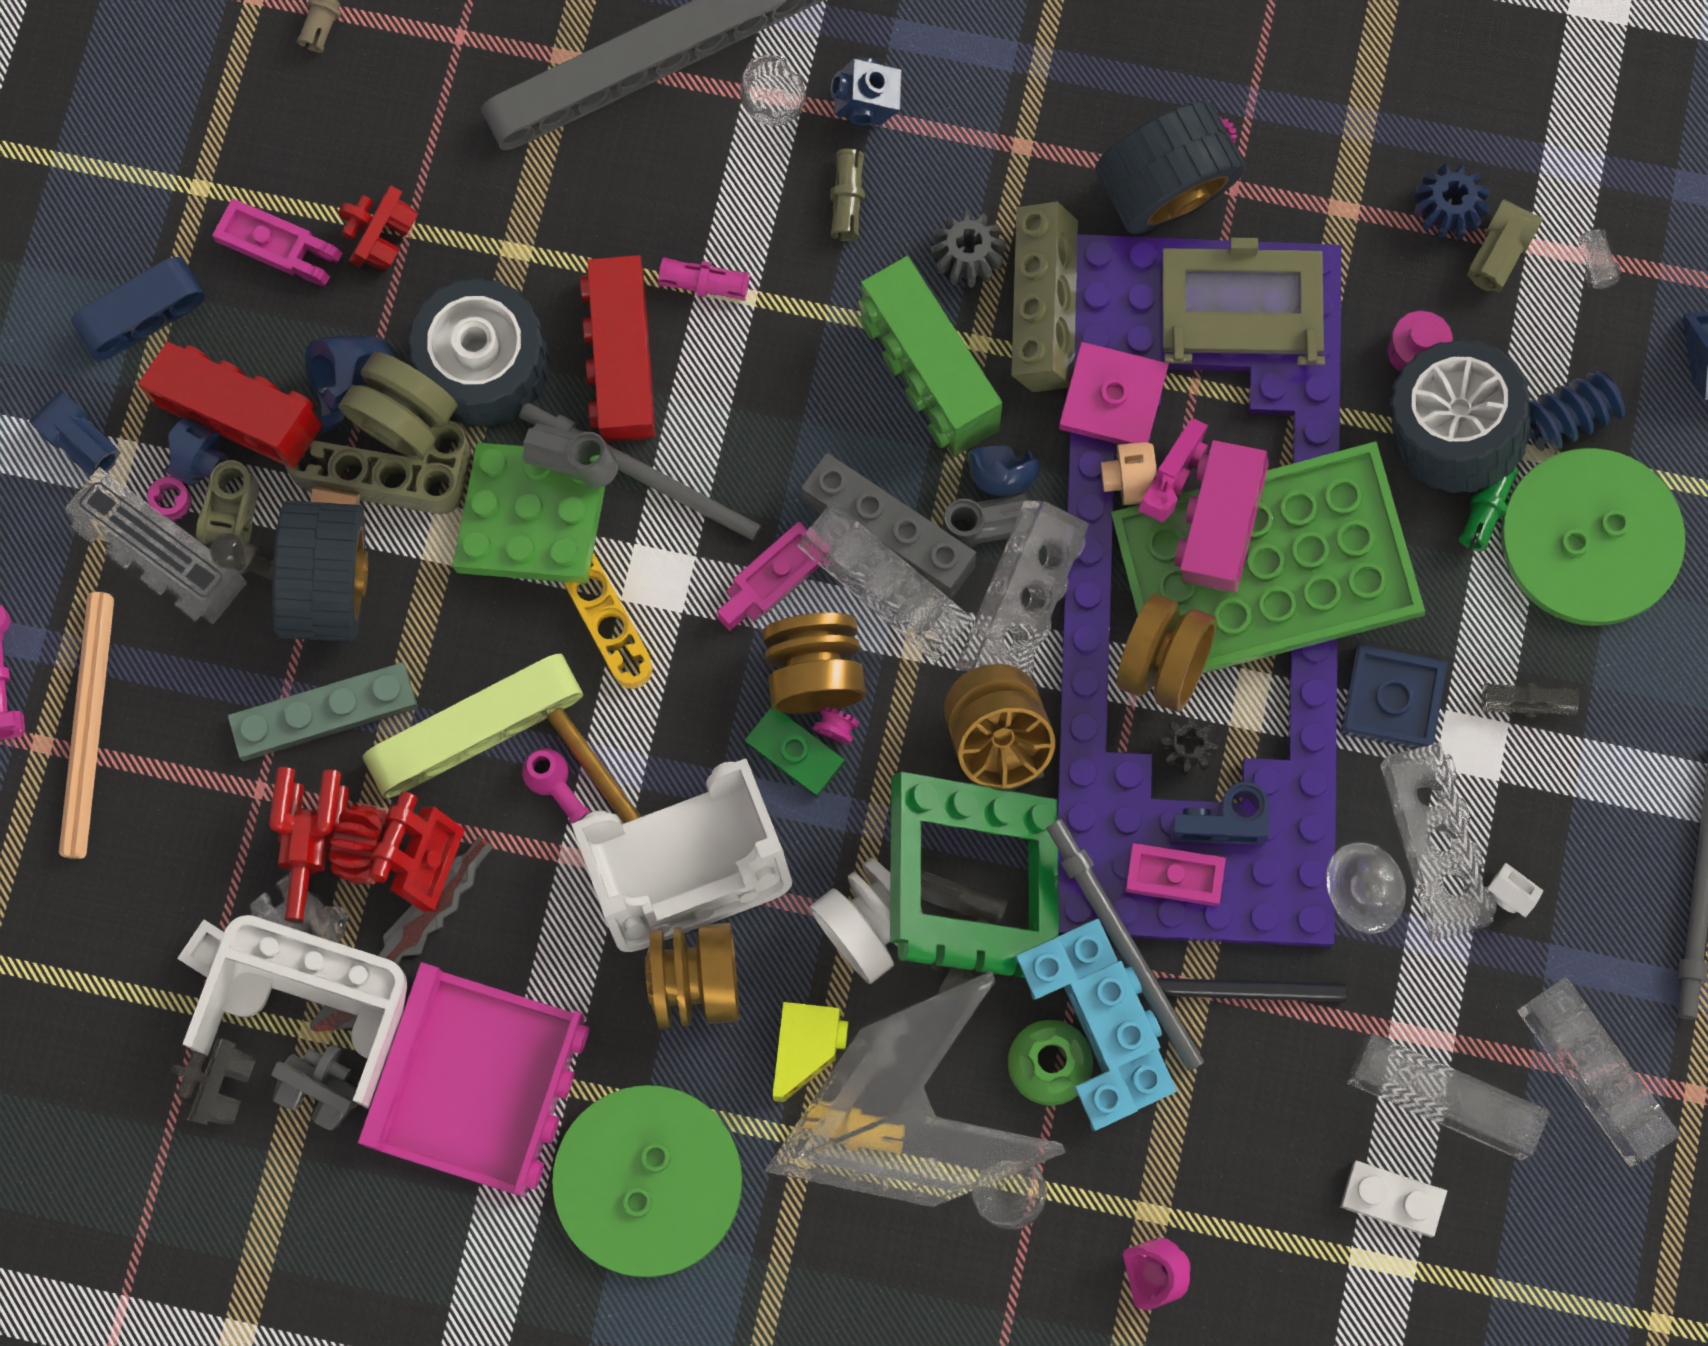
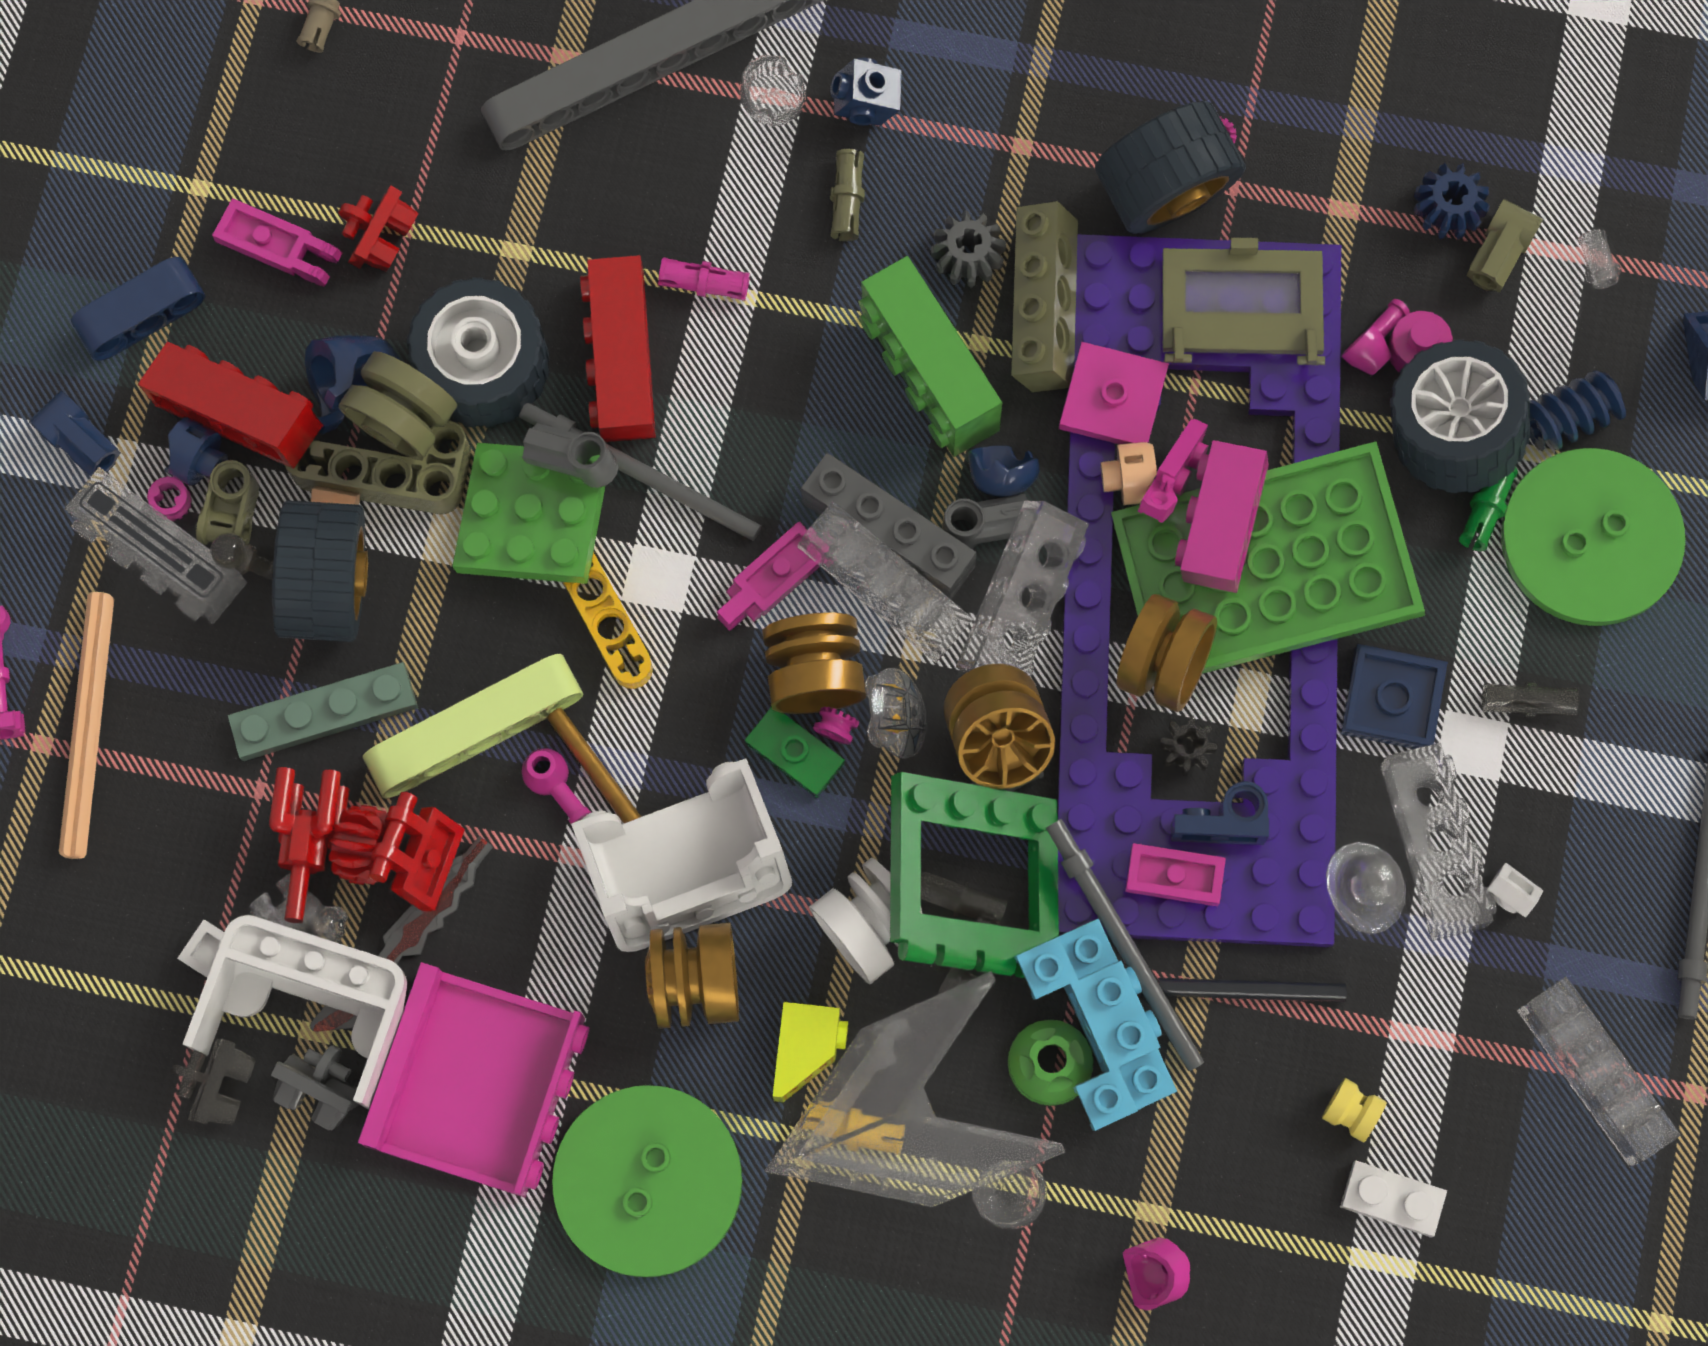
(896, 713): none -> clear dish
(1354, 1110): none -> light yellow wheel
(1370, 349): none -> dark pink bar
(1448, 1097): clear brick -> none

